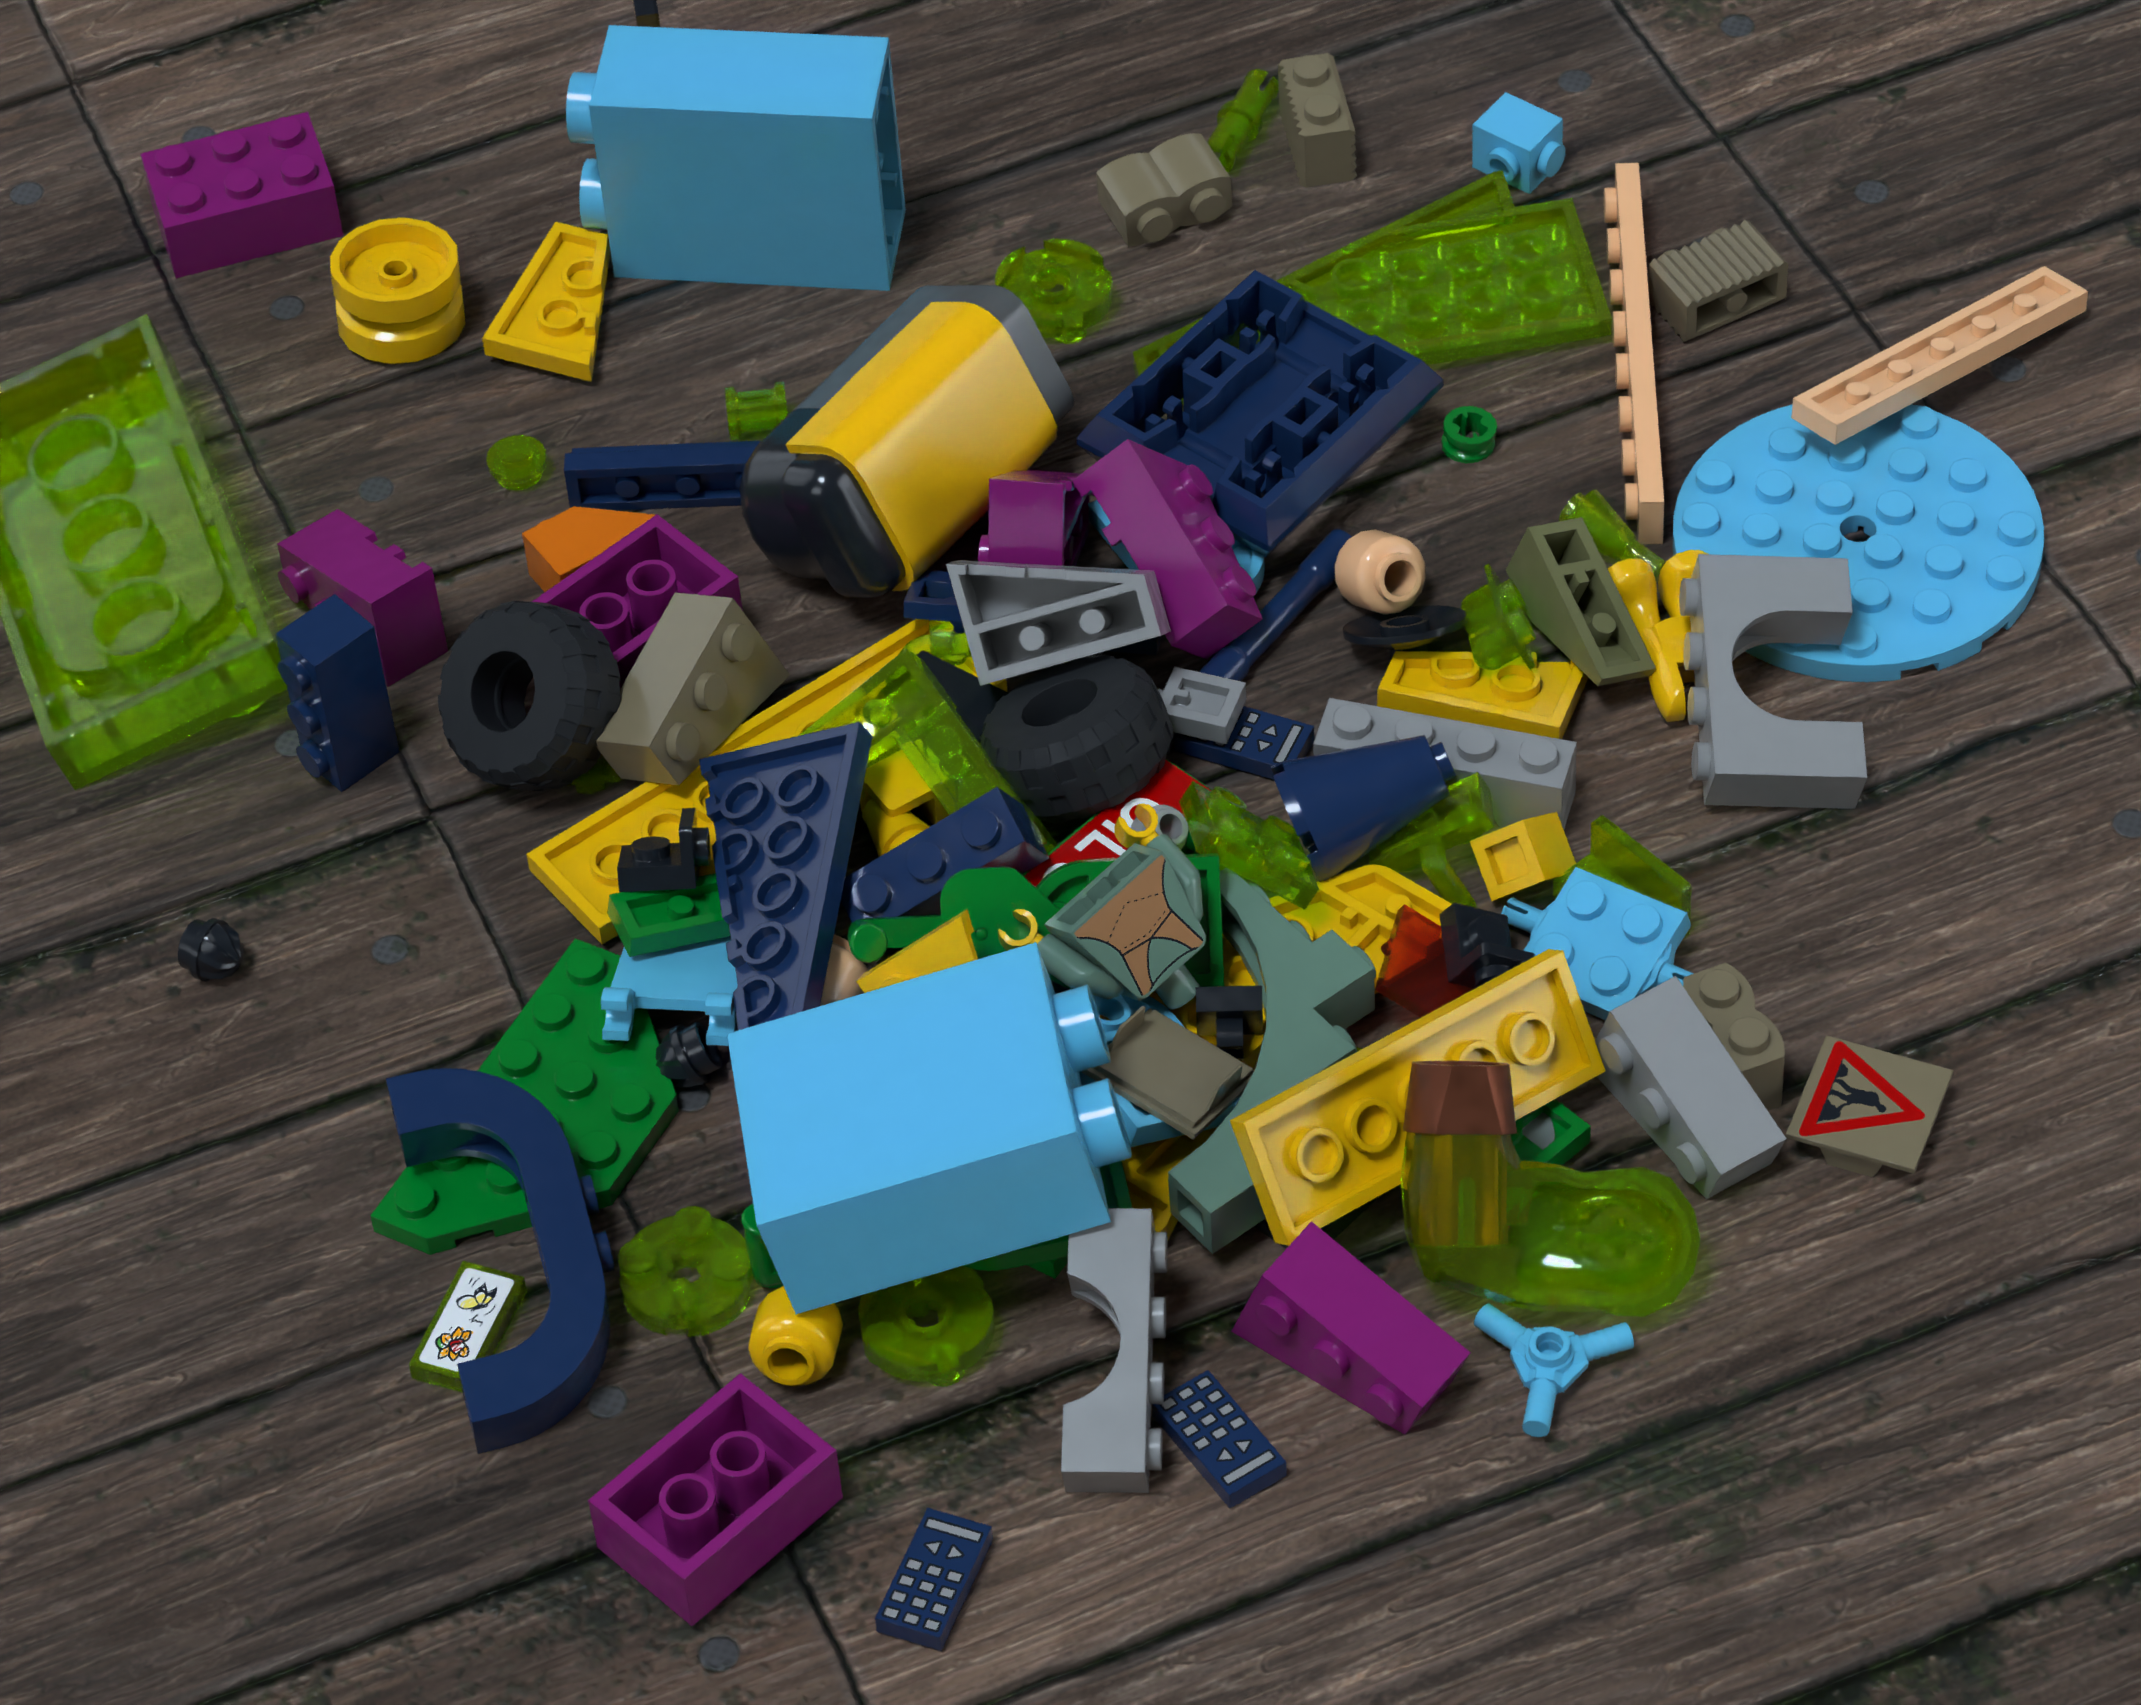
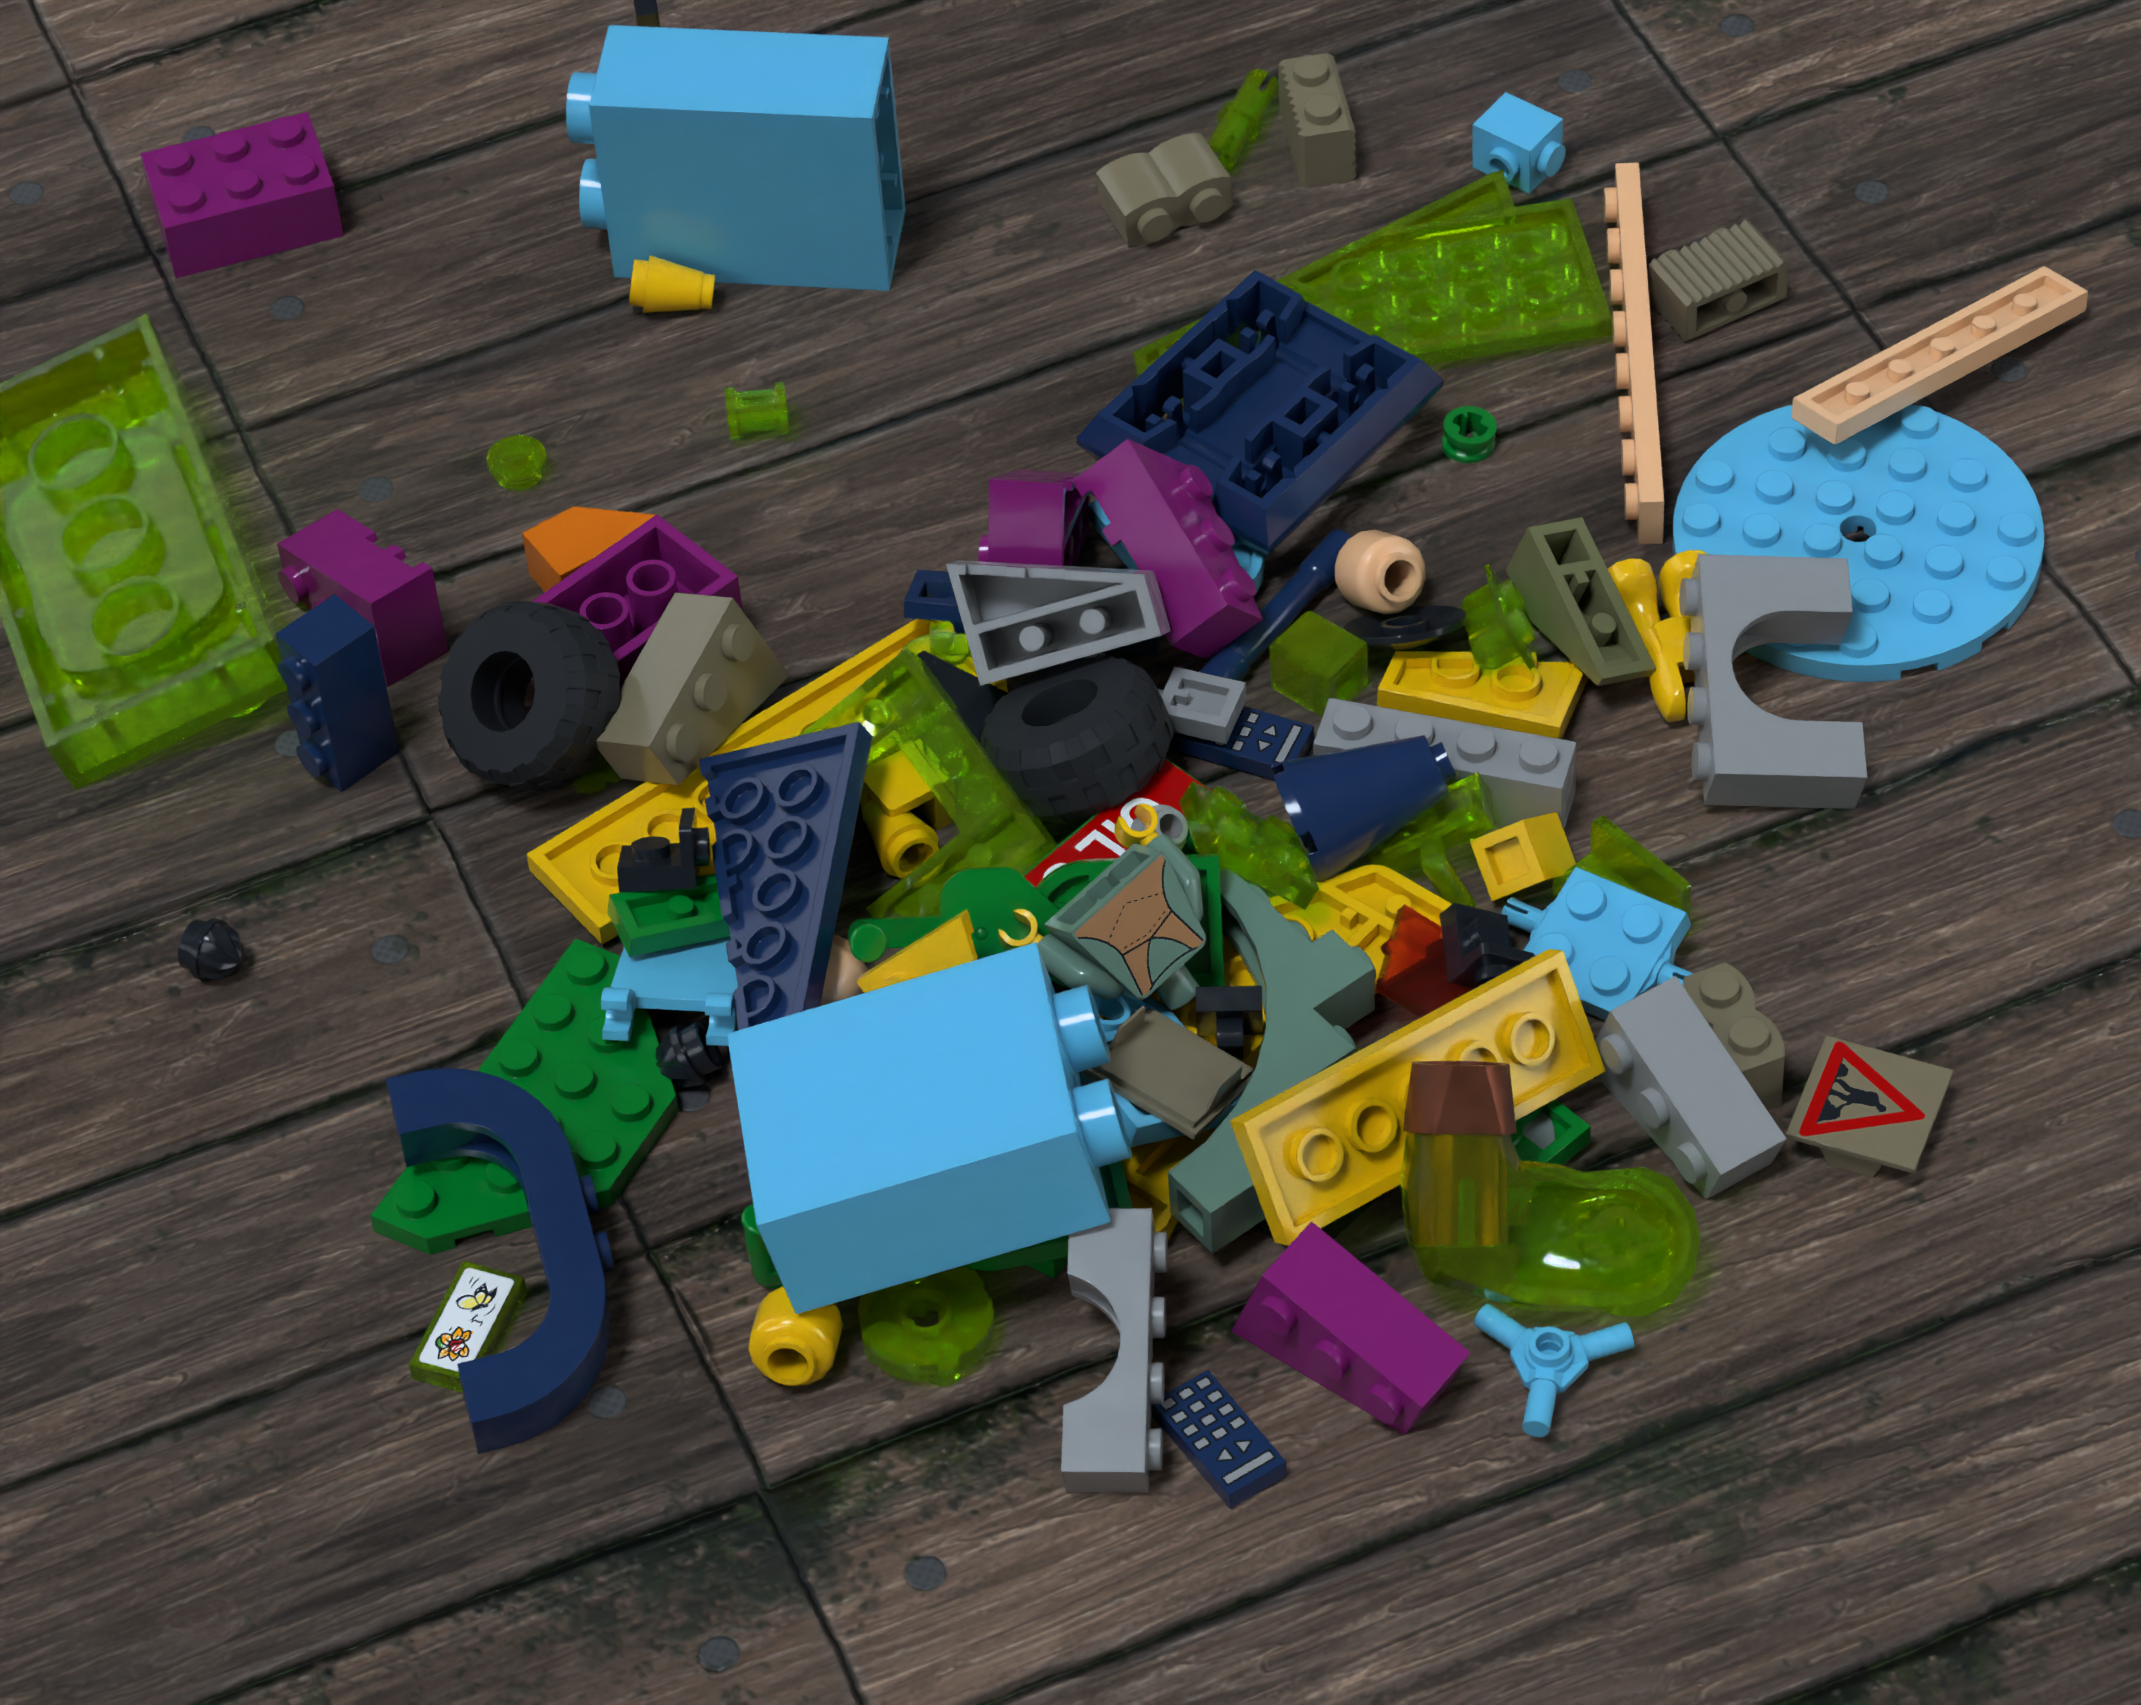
(397, 290): yellow wheel -> none
(555, 305): yellow wing -> none
(657, 475): dark blue fence -> none
(669, 286): none -> yellow cone
(680, 1242): clear neon green plate -> none
(716, 1499): magenta brick -> none
(903, 441): yellow piece -> none
(912, 875): dark blue brick -> none
(934, 1579): dark blue tile -> none
(1064, 262): clear neon green plate -> none
(1318, 663): none -> clear neon green panel
(1608, 530): clear neon green cone -> none

